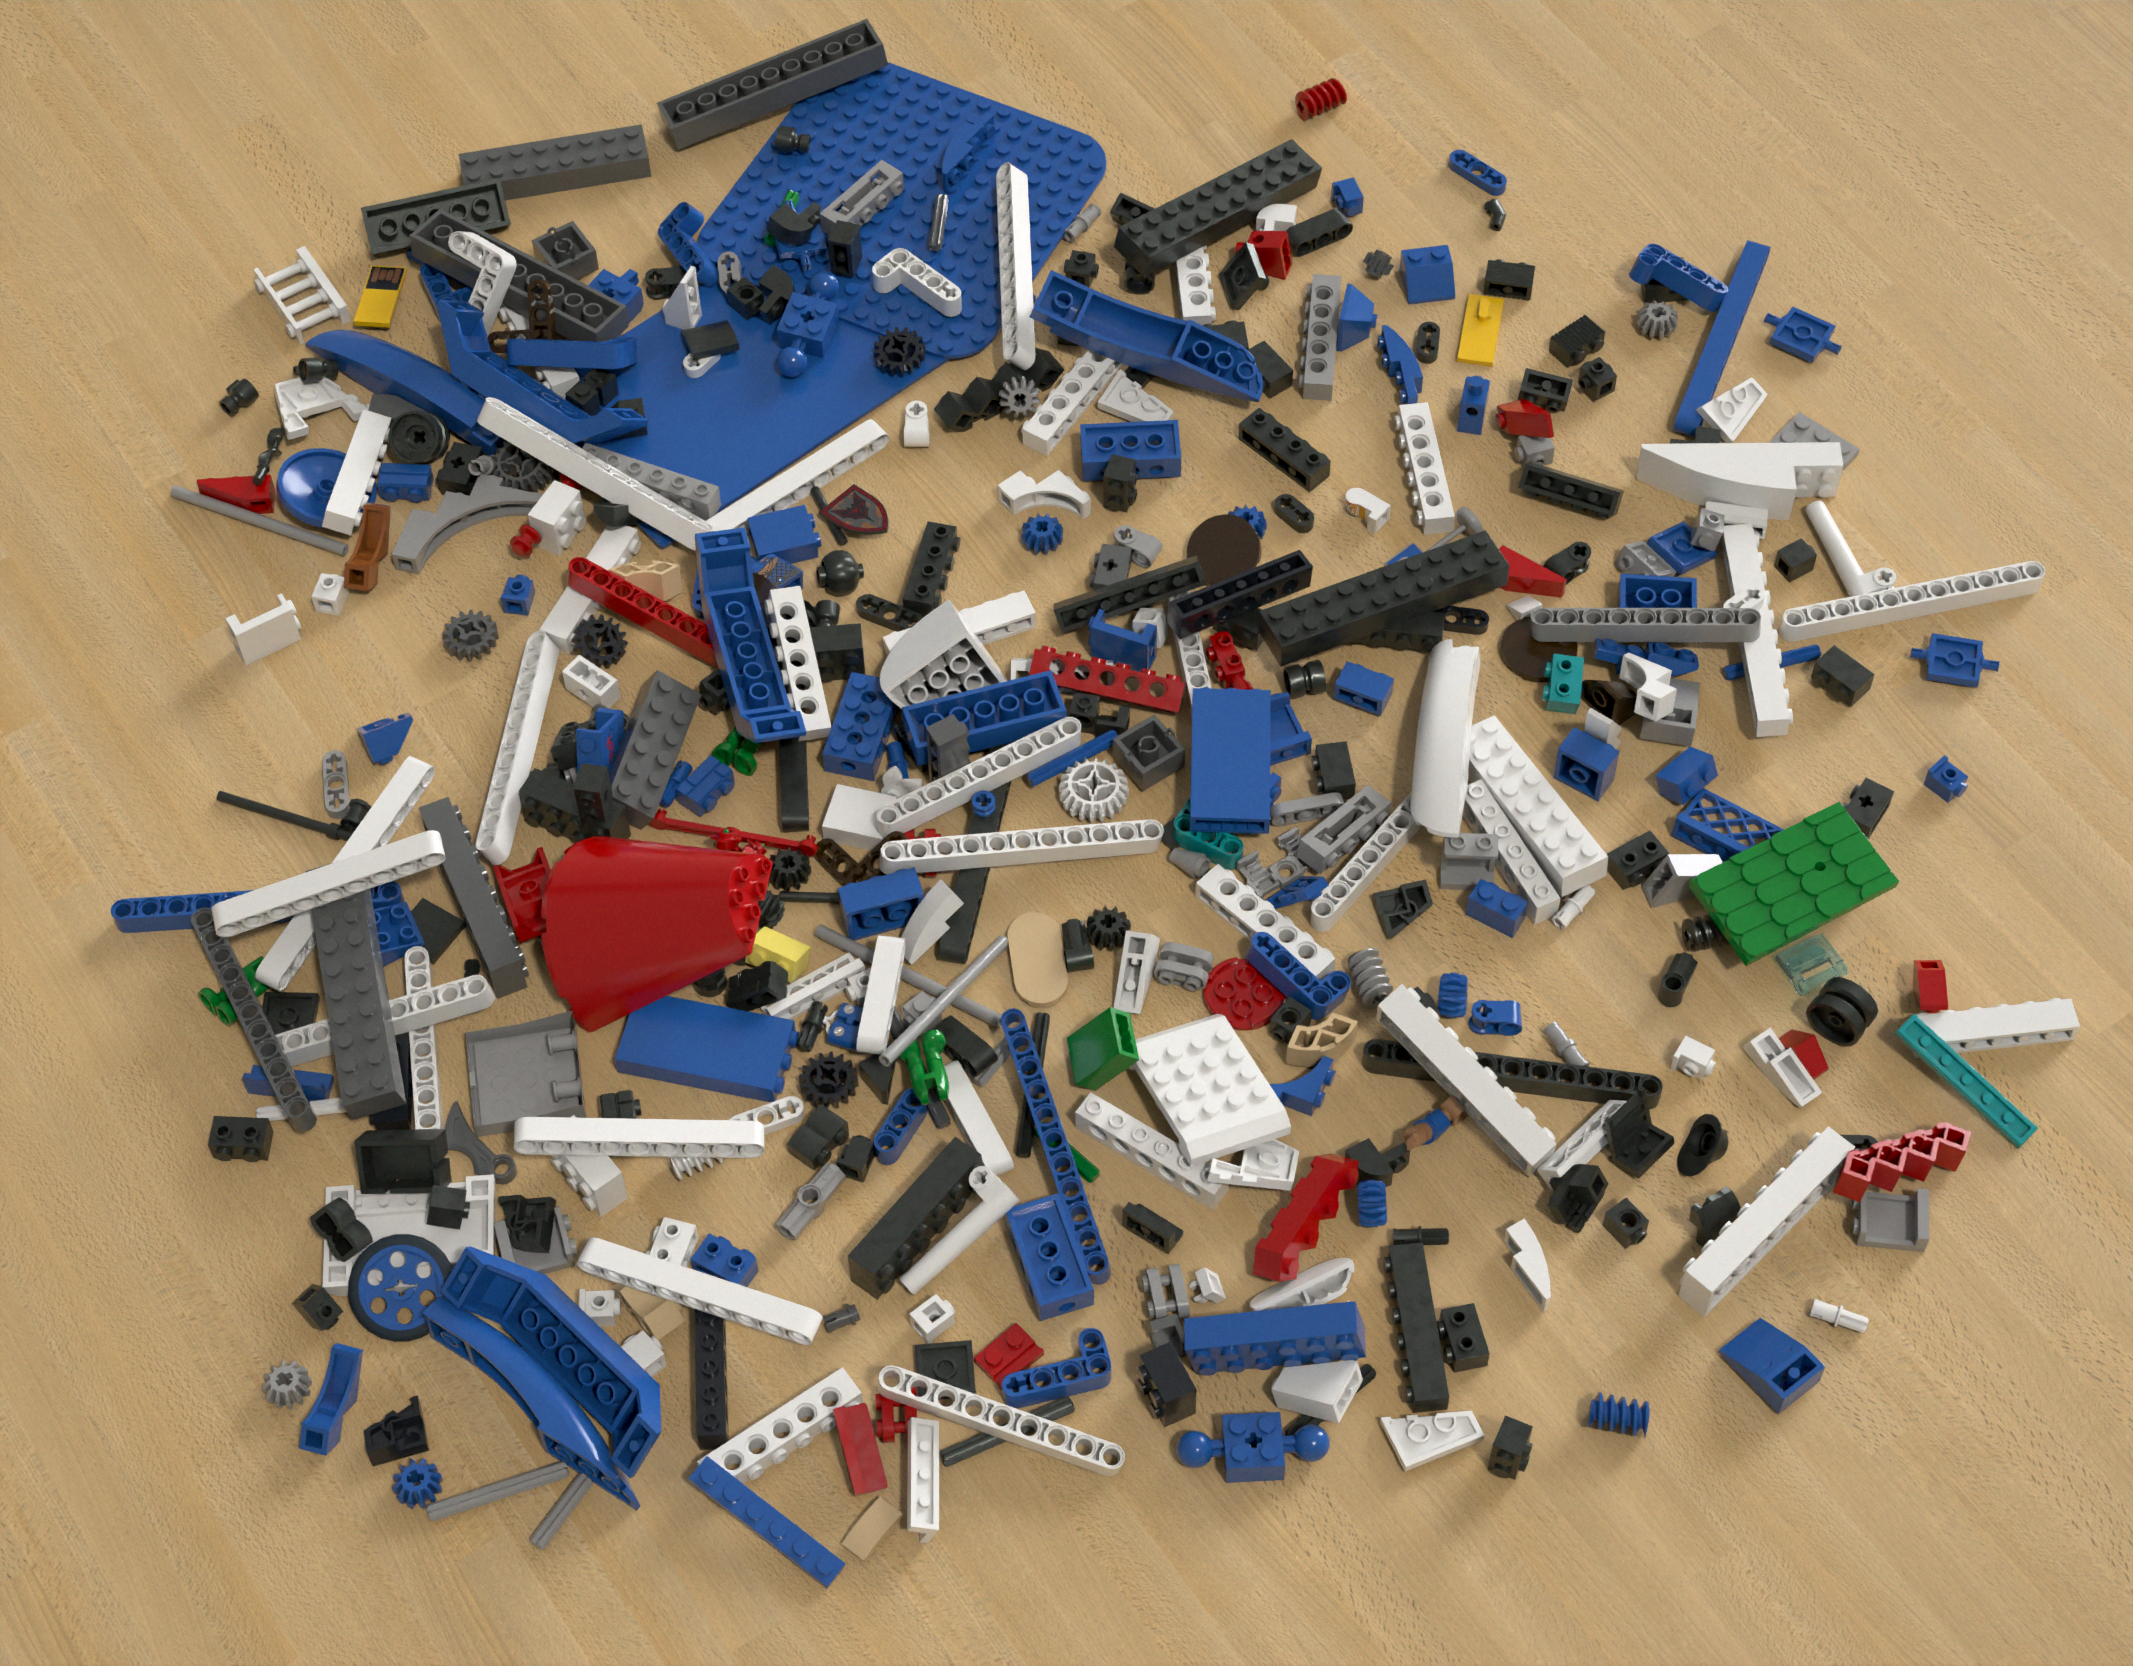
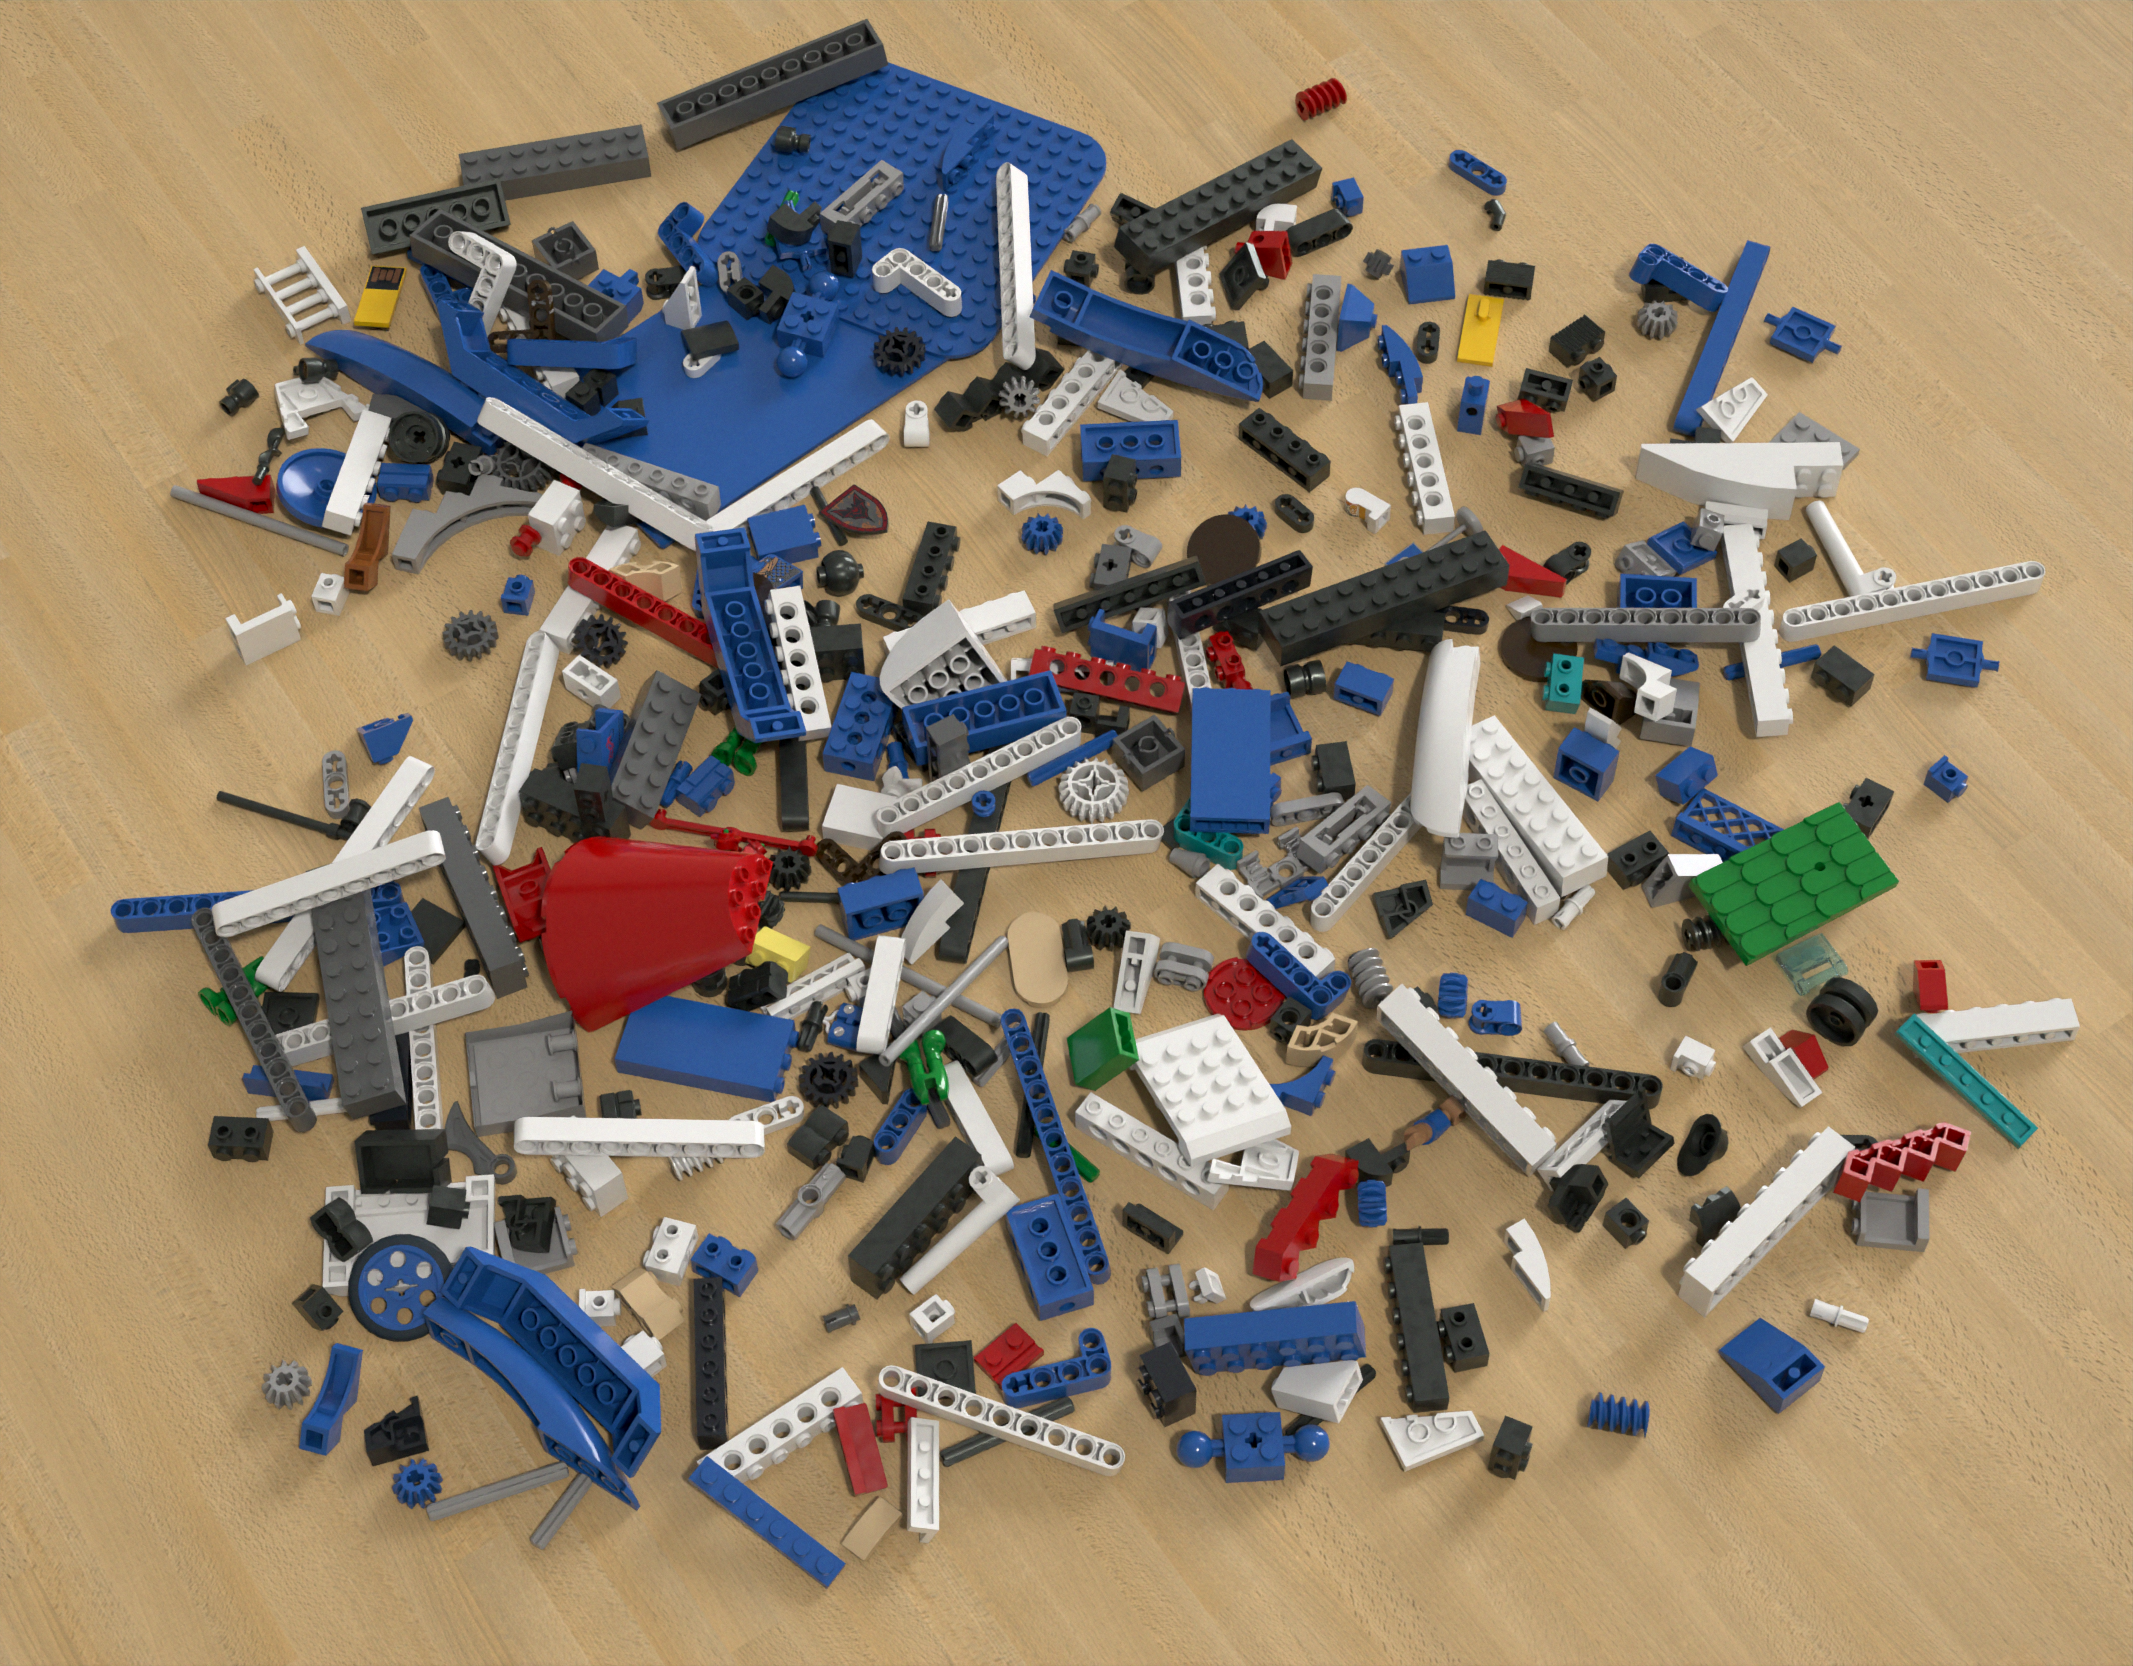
(700, 1291): white beam -> none

